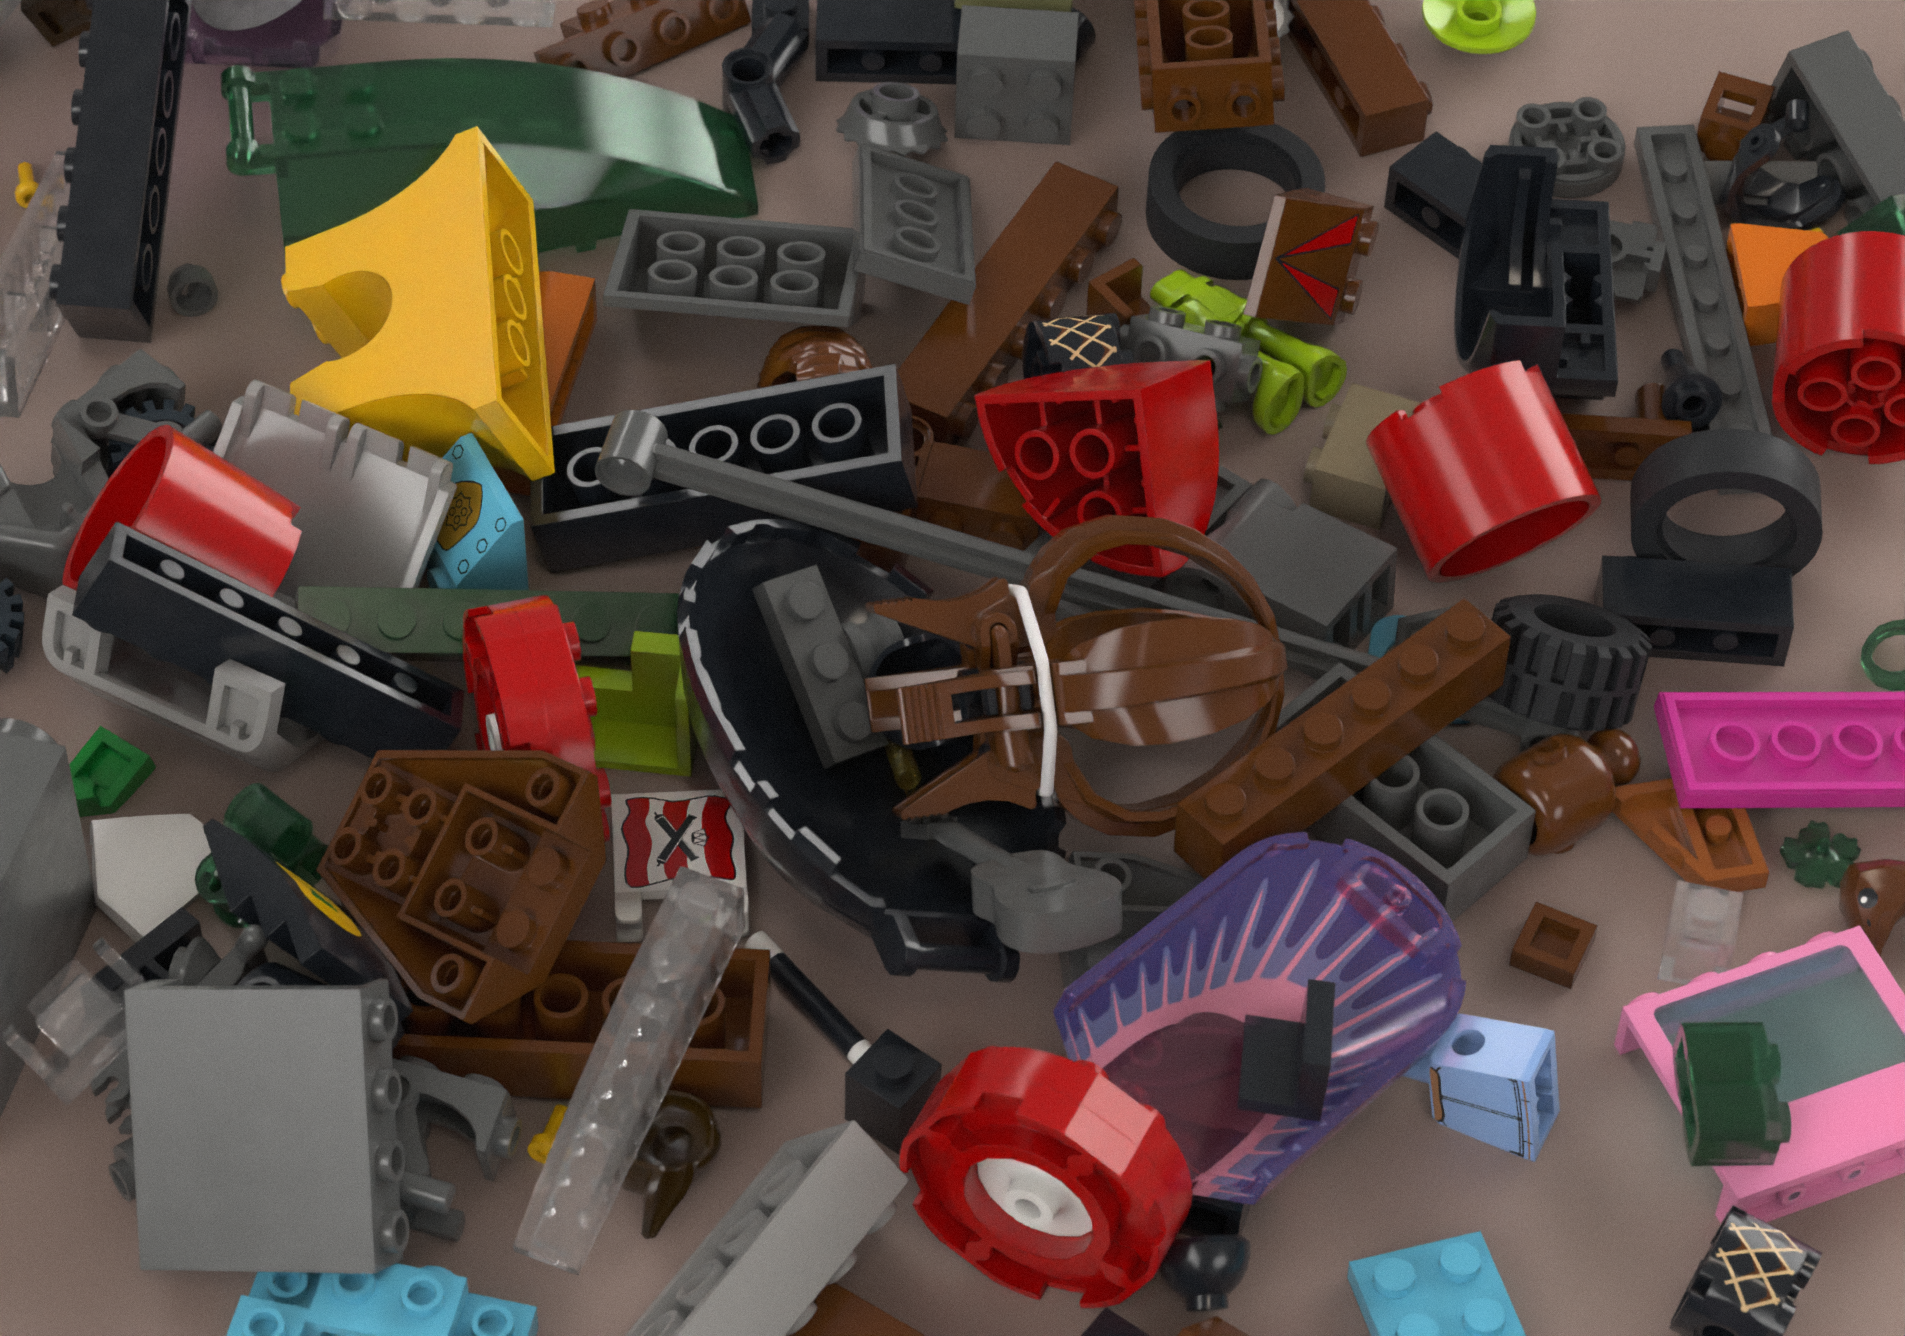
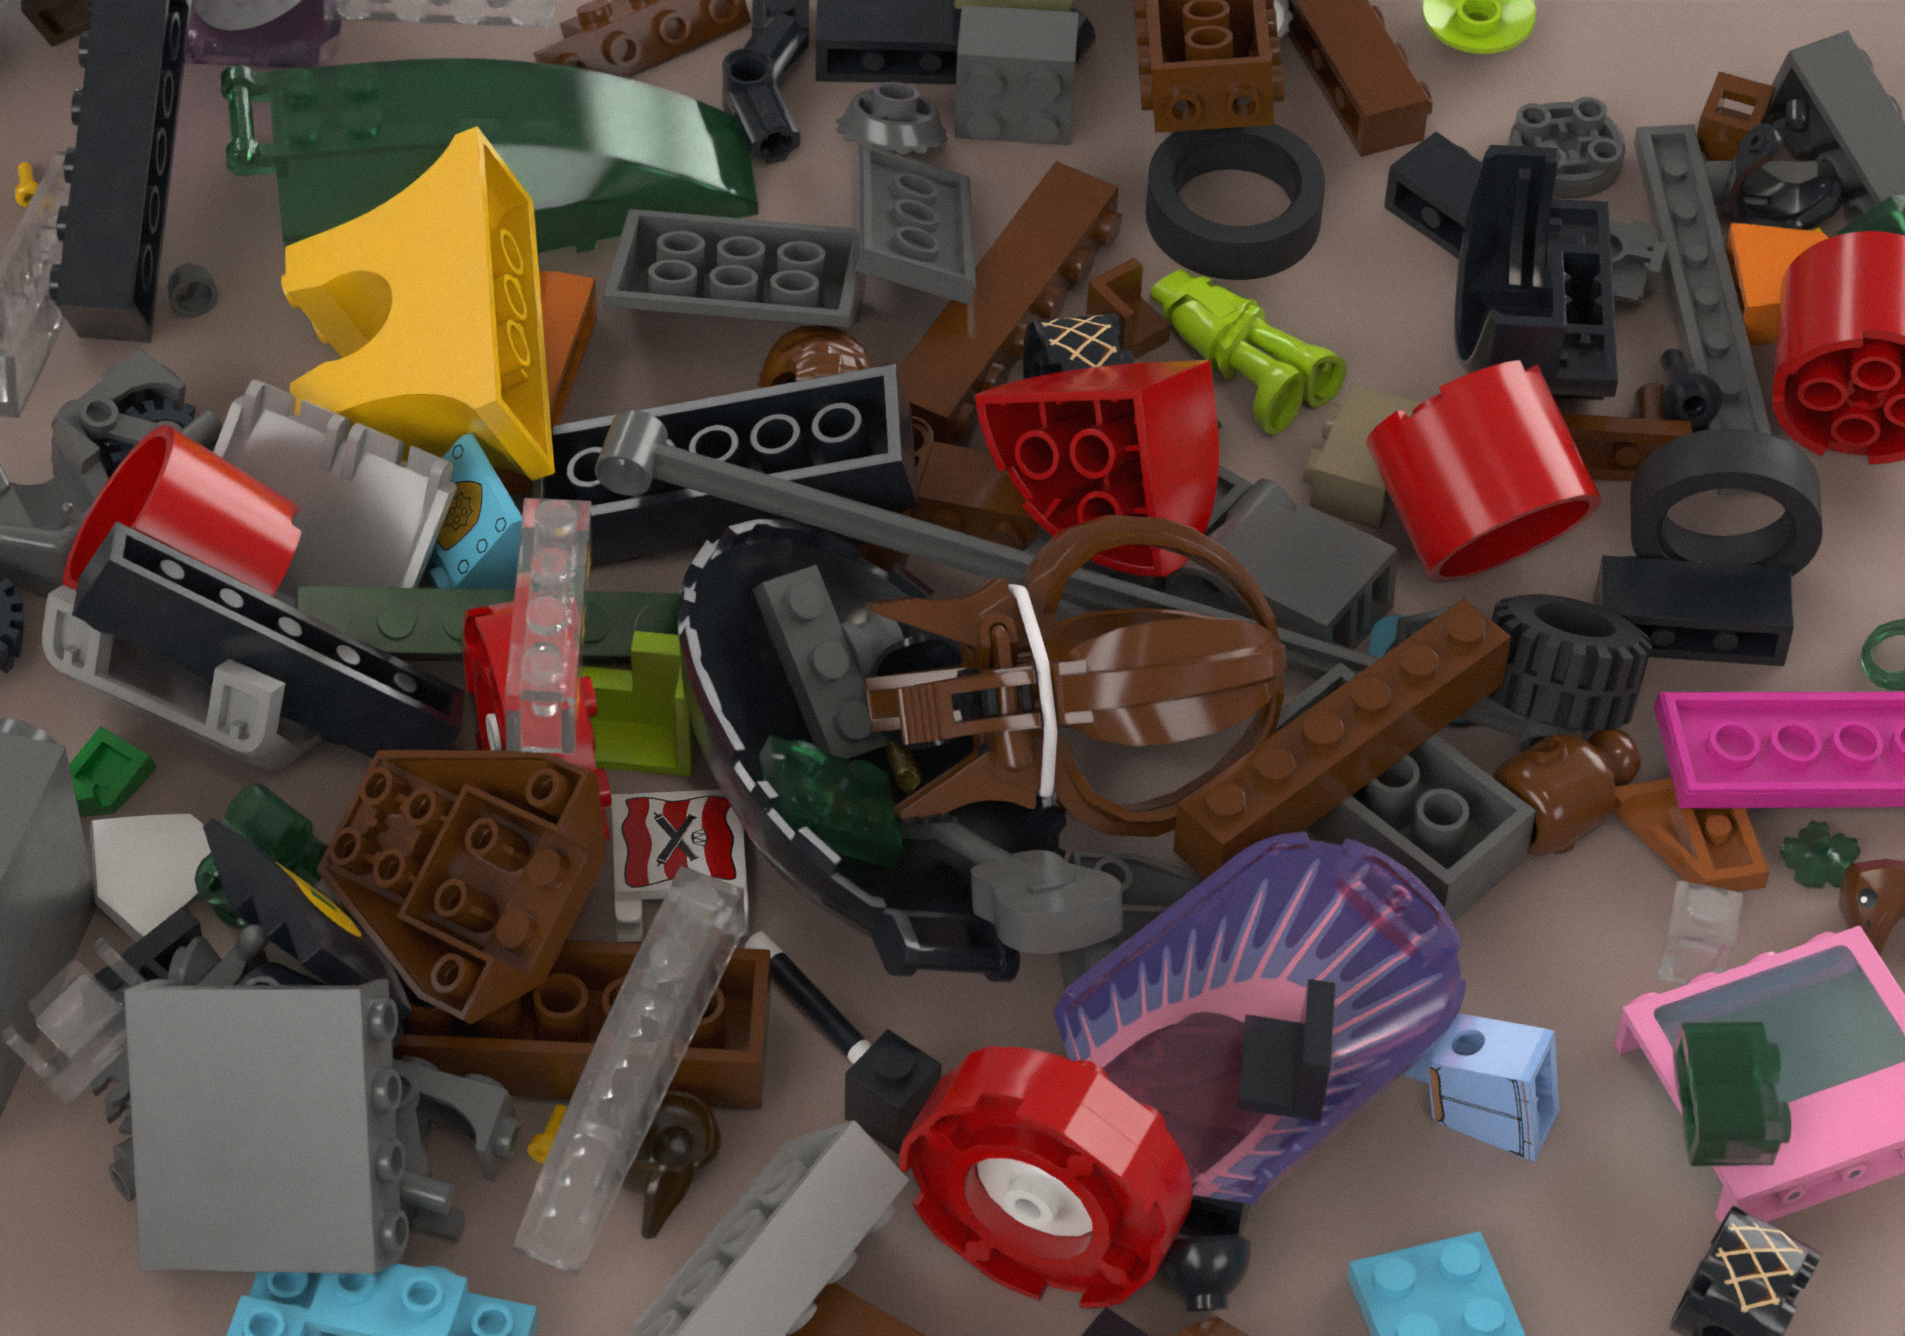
(548, 626): none -> clear brick
(835, 798): none -> clear green plate
(1167, 337): dark grey brick -> none
(1311, 258): reddish brown slope -> none
(1553, 945): reddish brown tile -> none

